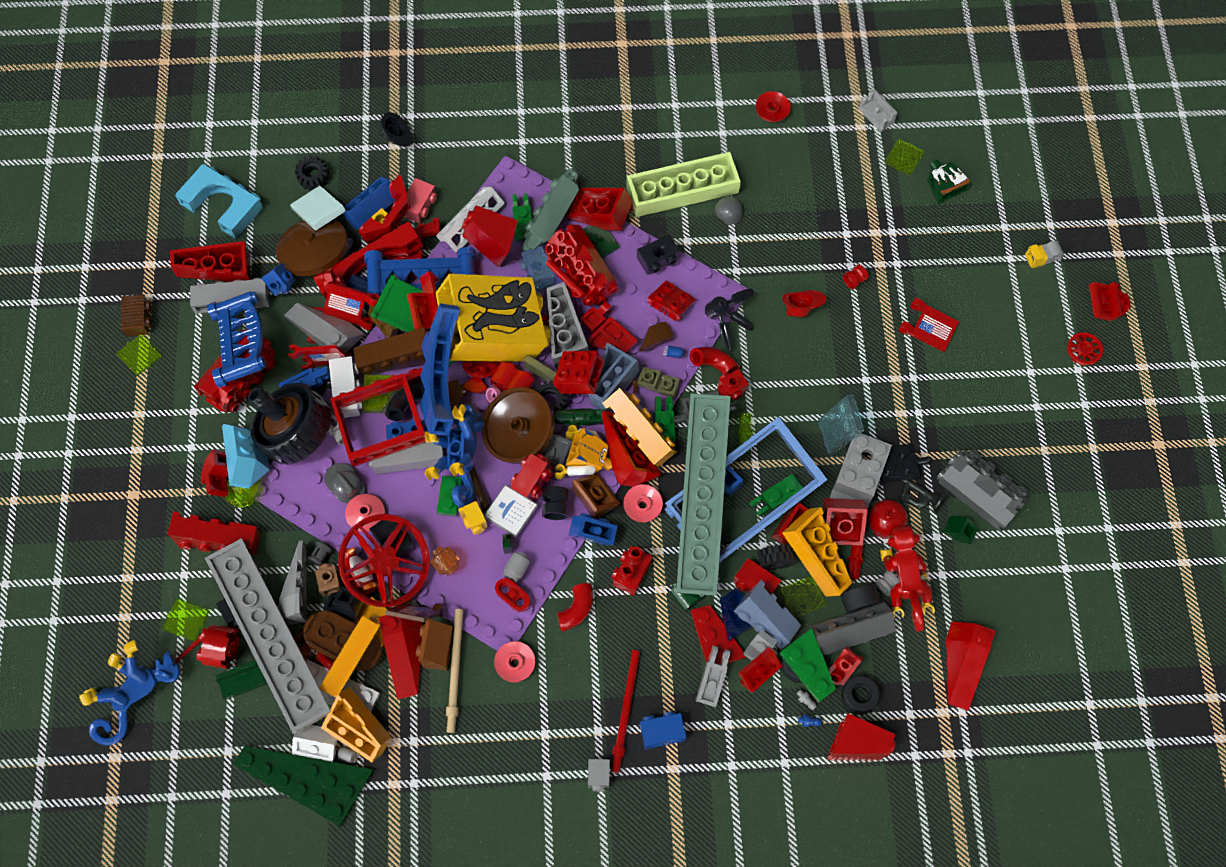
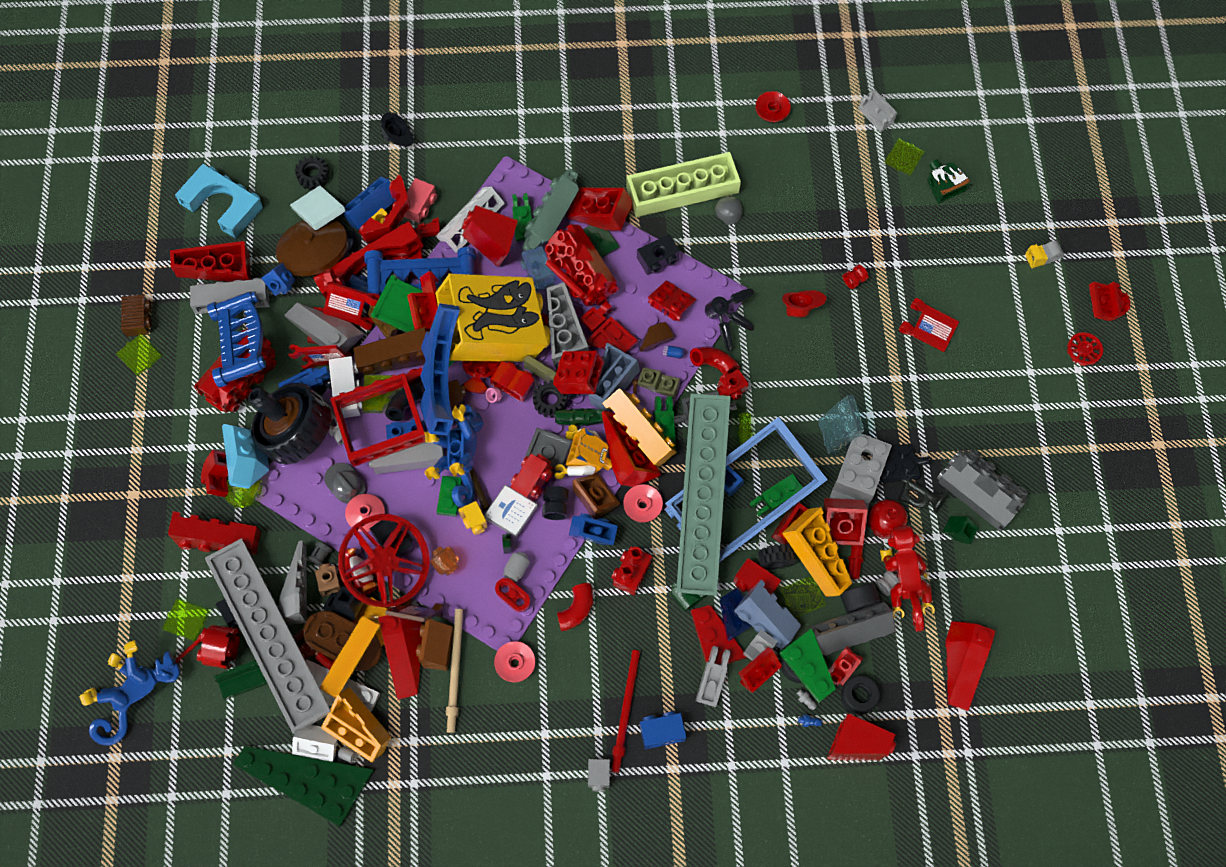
(517, 425): reddish brown dish -> none

